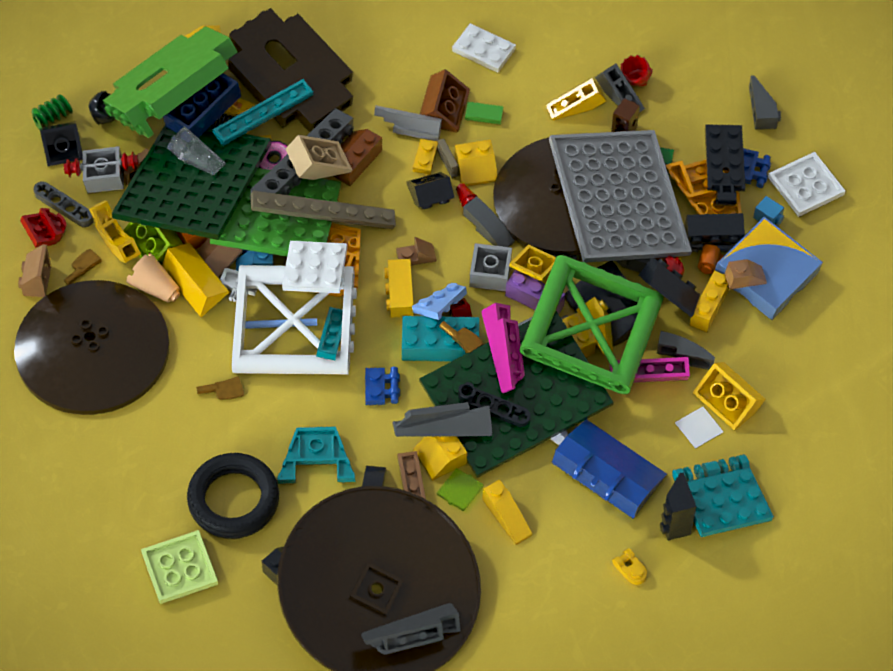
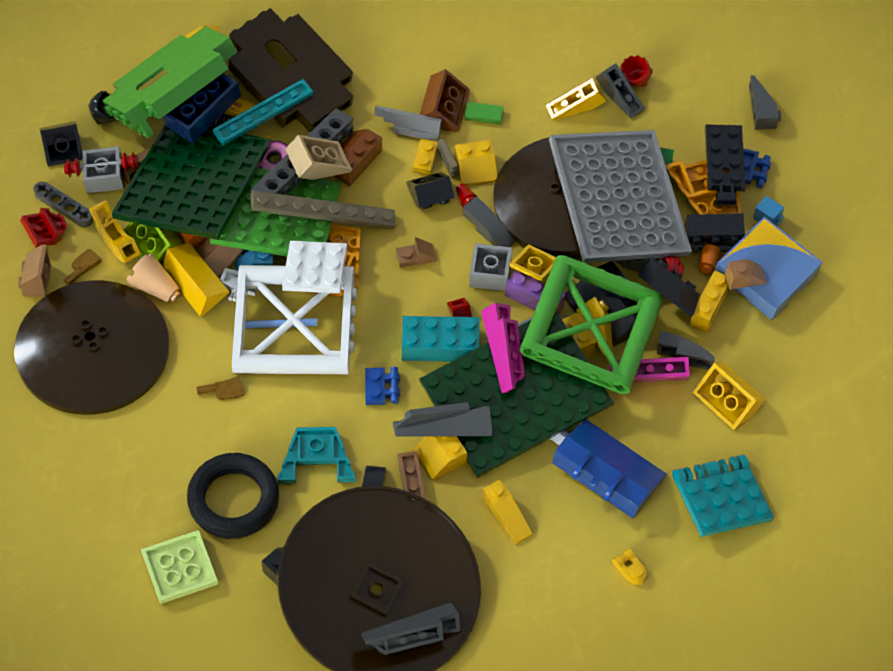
(50, 110): green piece -> none
(195, 152): clear slope -> none
(331, 335): teal tile -> none
(399, 288): yellow brick -> none
(440, 301): light blue wing -> none
(460, 489): clear neon green piece -> none
(464, 337): pearl gold piece -> none
(483, 48): white plate -> none
(496, 402): black beam -> none
(625, 116): reddish brown brick -> none
(678, 510): black slope -> none
(699, 427): white sticker -> none
(806, 184): white plate -> none

